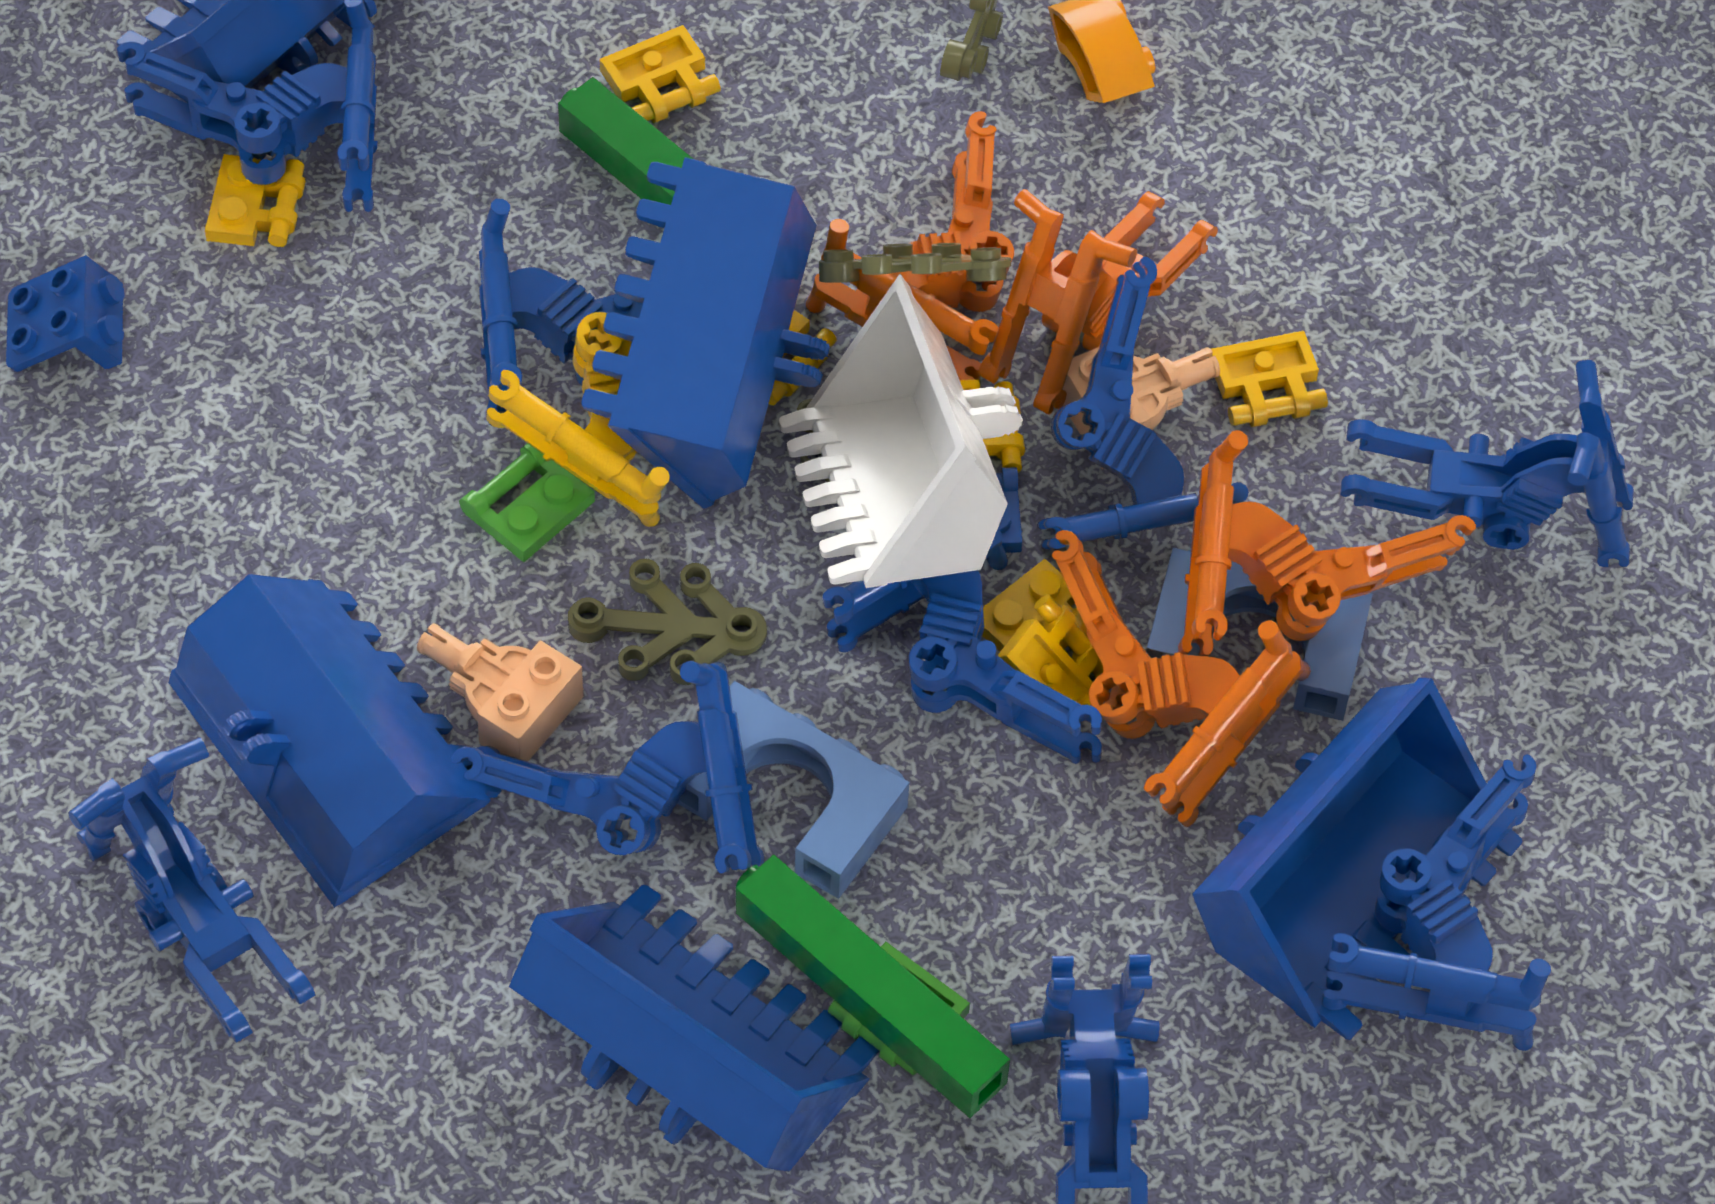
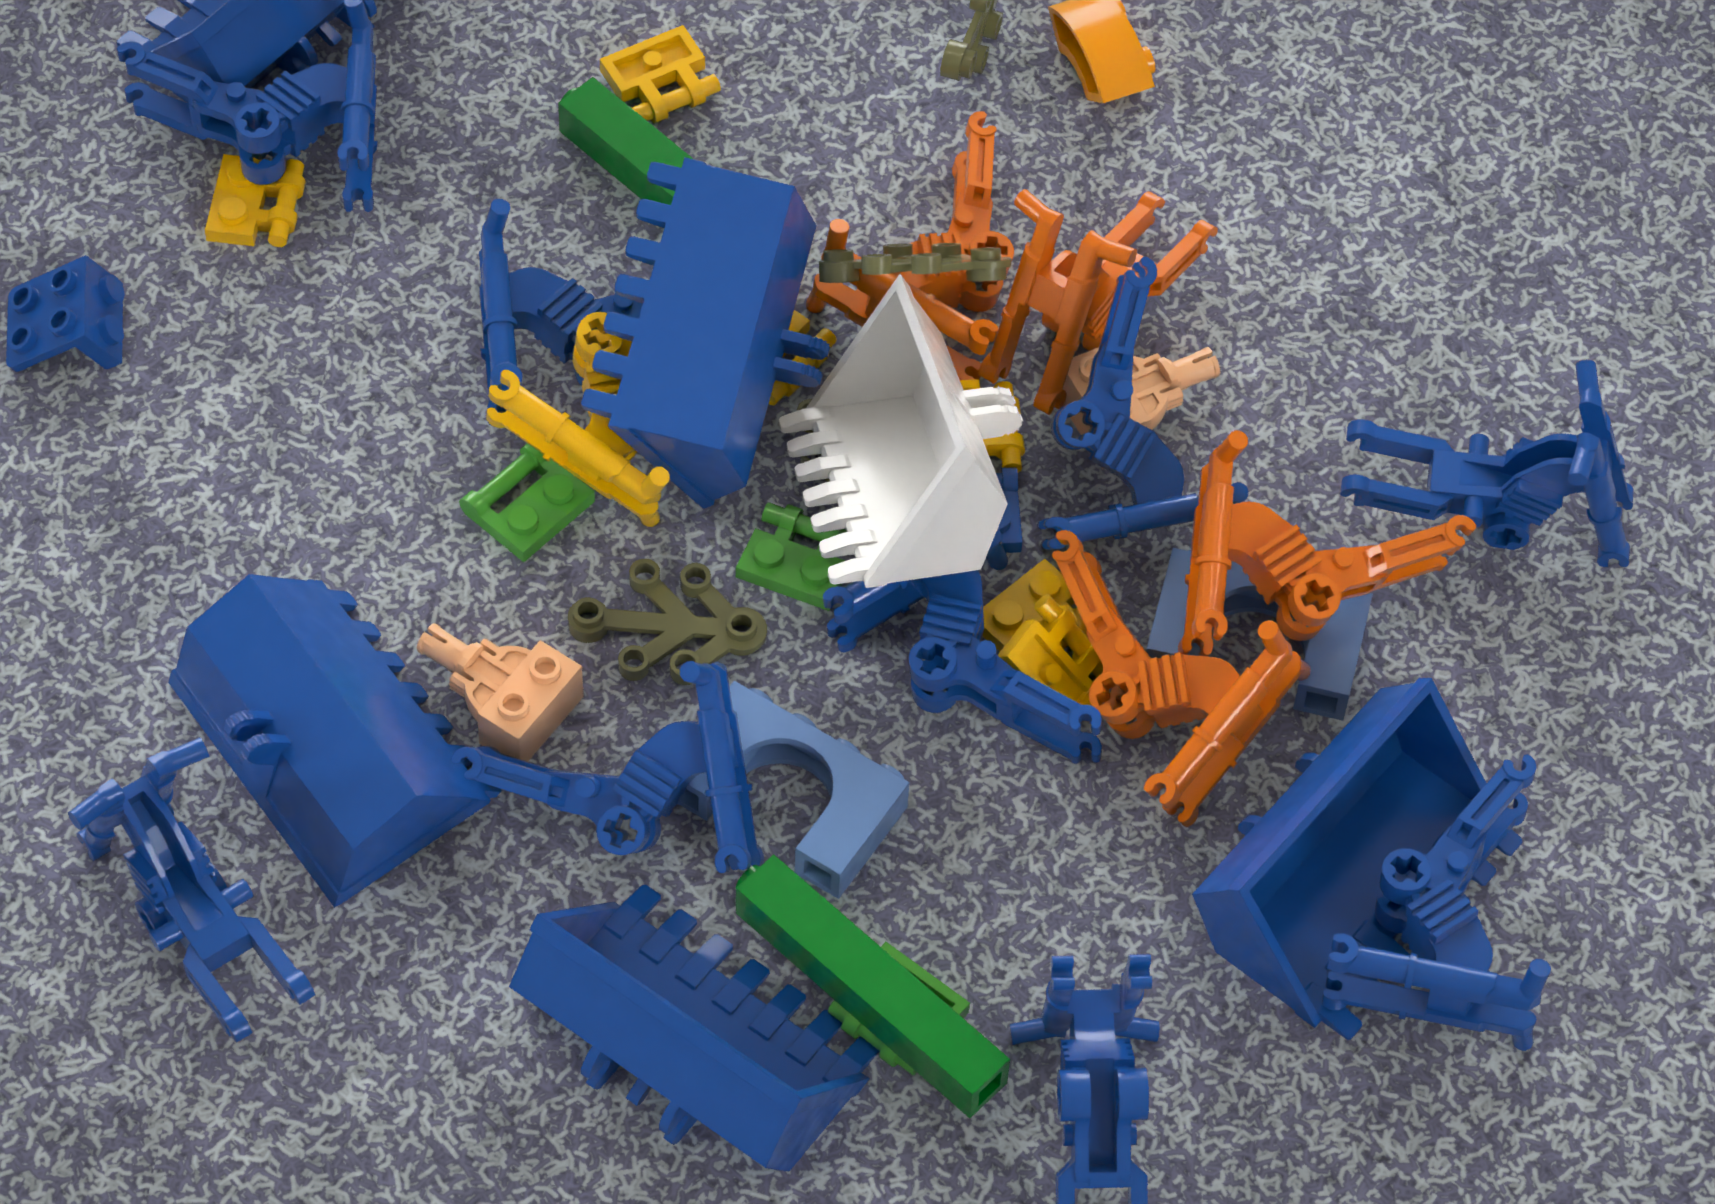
(786, 565): none -> bright green plate
(1265, 366): yellow plate -> none

